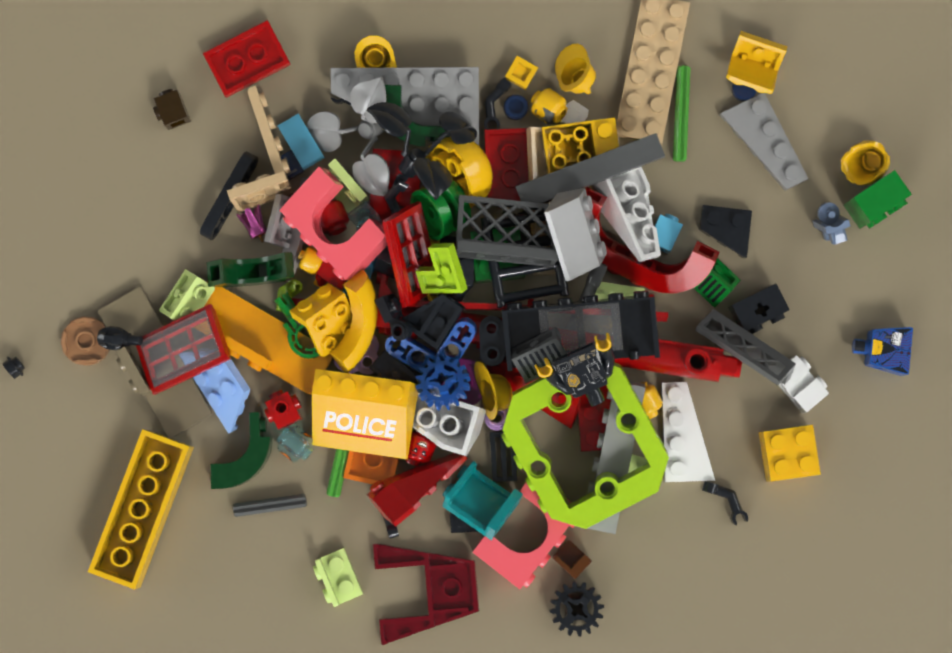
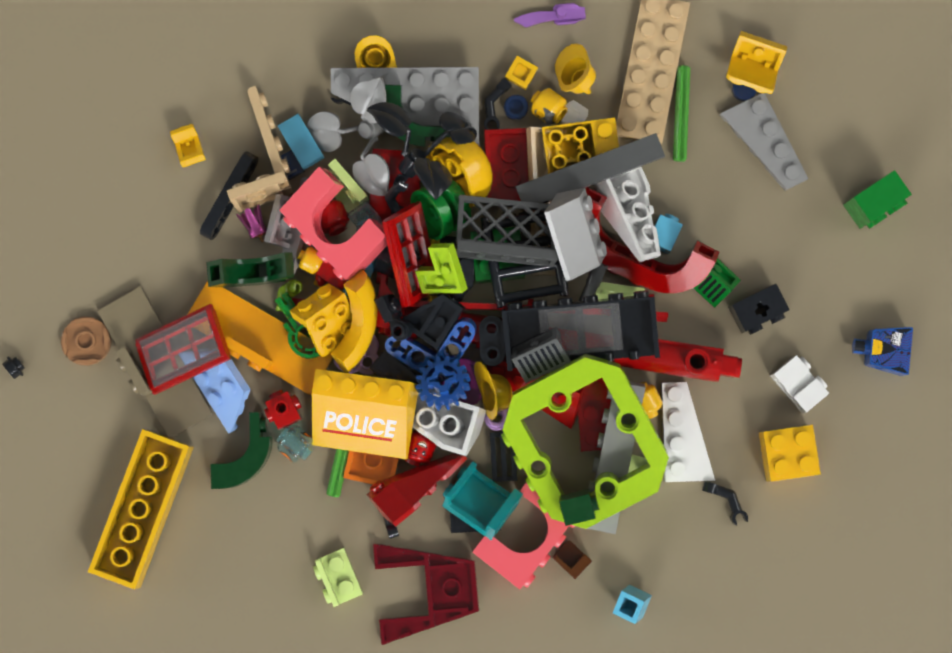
(116, 338): black piece -> none
(171, 109): dark brown brick -> none
(186, 296): yellowish green bracket -> none
(188, 145): none -> yellow bracket
(246, 59): red plate -> none
(269, 505): dark grey axle -> none
(561, 15): none -> medium lavender piece
(568, 617): black gear -> none
(578, 506): none -> dark green brick
(582, 370): torso -> none
(632, 604): none -> medium azure brick
(728, 227): black wing -> none
(746, 347): dark grey fence -> none
(831, 223): sand blue hips -> none
(865, 162): yellow hair -> none

